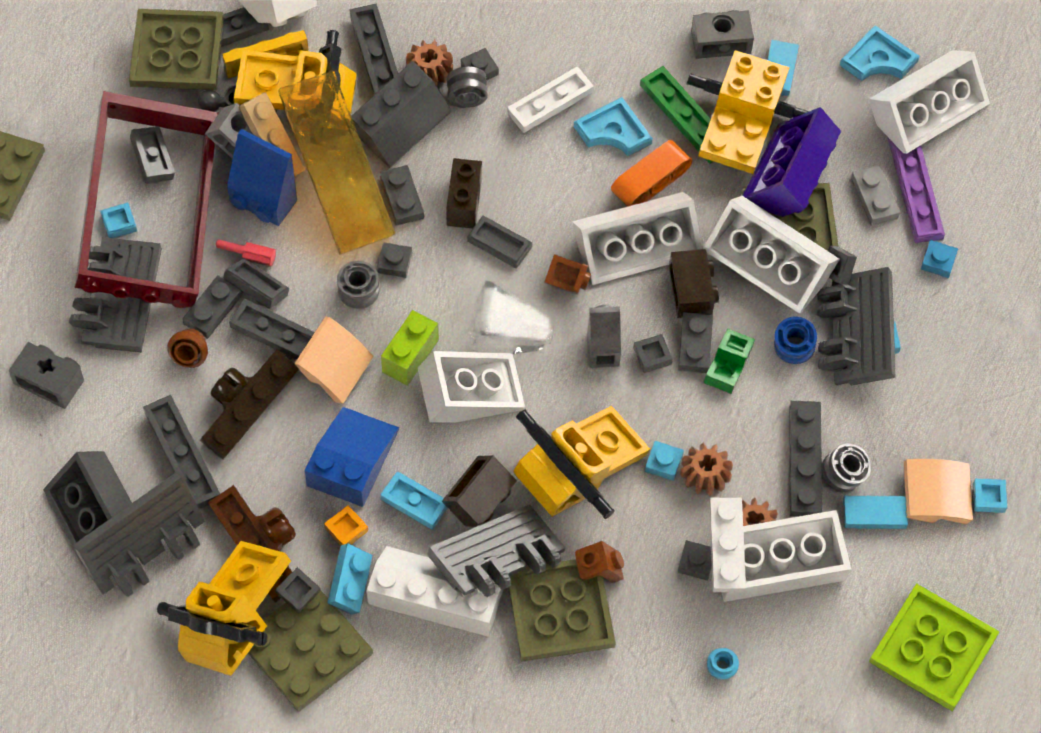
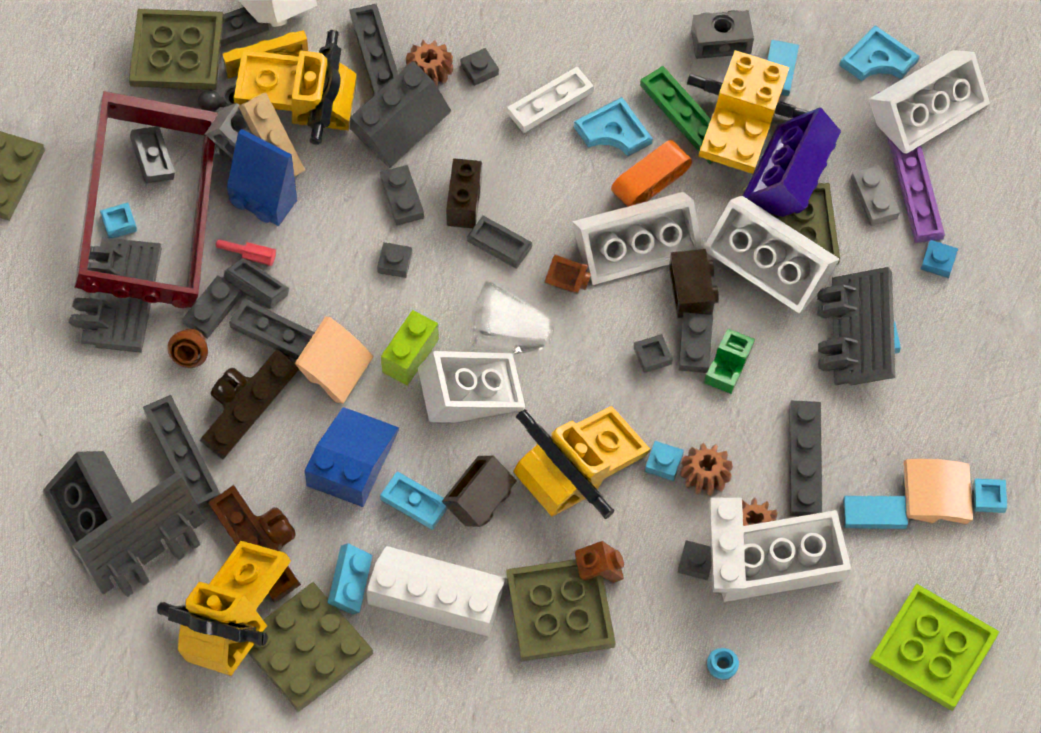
(46, 374): dark grey brick -> none
(297, 590): dark grey plate -> none
(336, 162): clear yellow plate -> none
(346, 526): light orange plate -> none
(354, 273): flat silver wheel -> none
(467, 87): flat silver wheel -> none
(497, 552): hinge -> none
(604, 336): flat silver slope -> none
(795, 327): blue wheel -> none
(838, 476): flat silver wheel -> none
(844, 267): dark grey plate -> none

